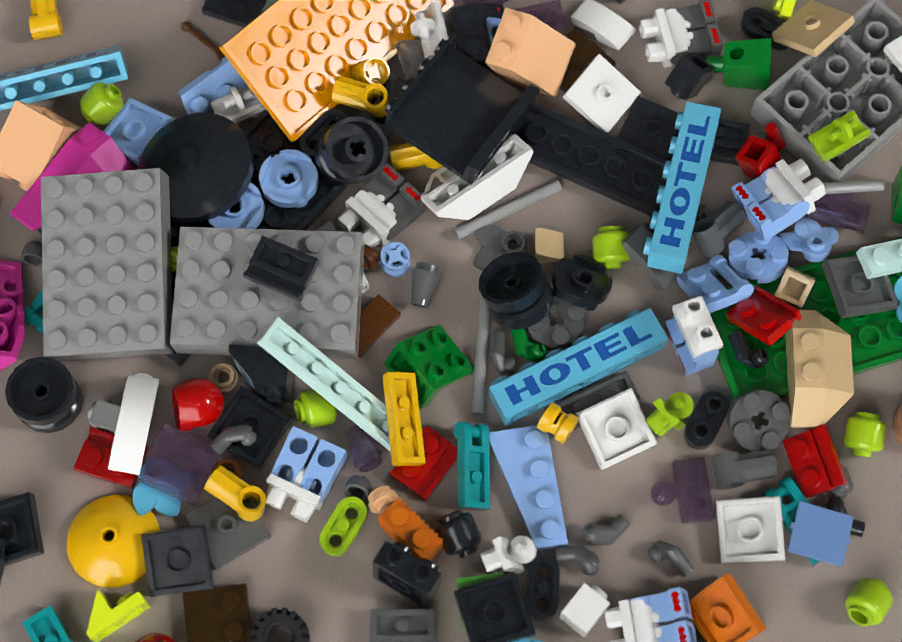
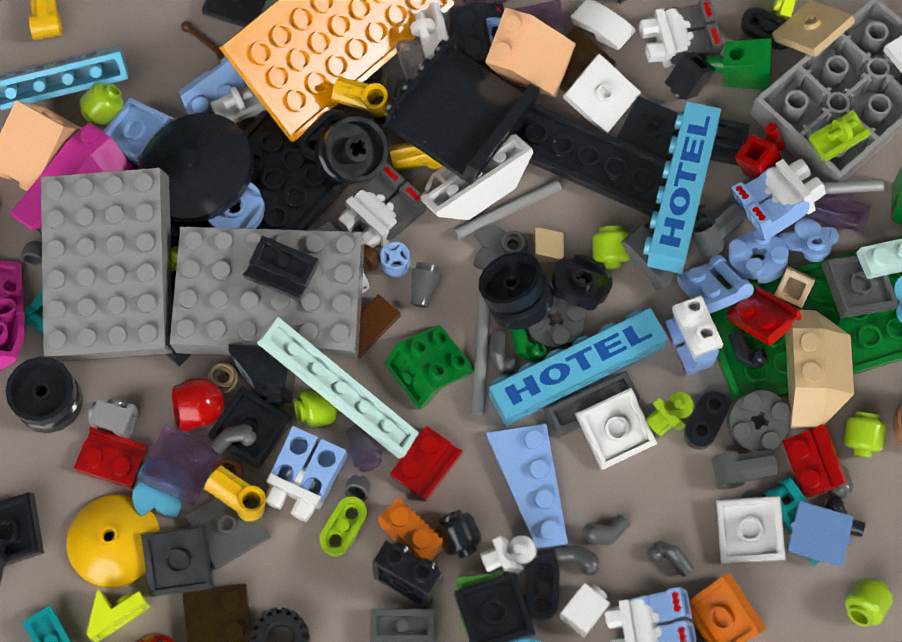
(133, 423): white arch -> none
(291, 194): light blue plate -> none
(376, 69): yellow wheel -> none
(381, 499): light nougat plate -> none
(403, 419): yellow plate -> none
(473, 466): teal plate -> none
(564, 425): yellow wheel -> none
(690, 490): clear purple plate -> none

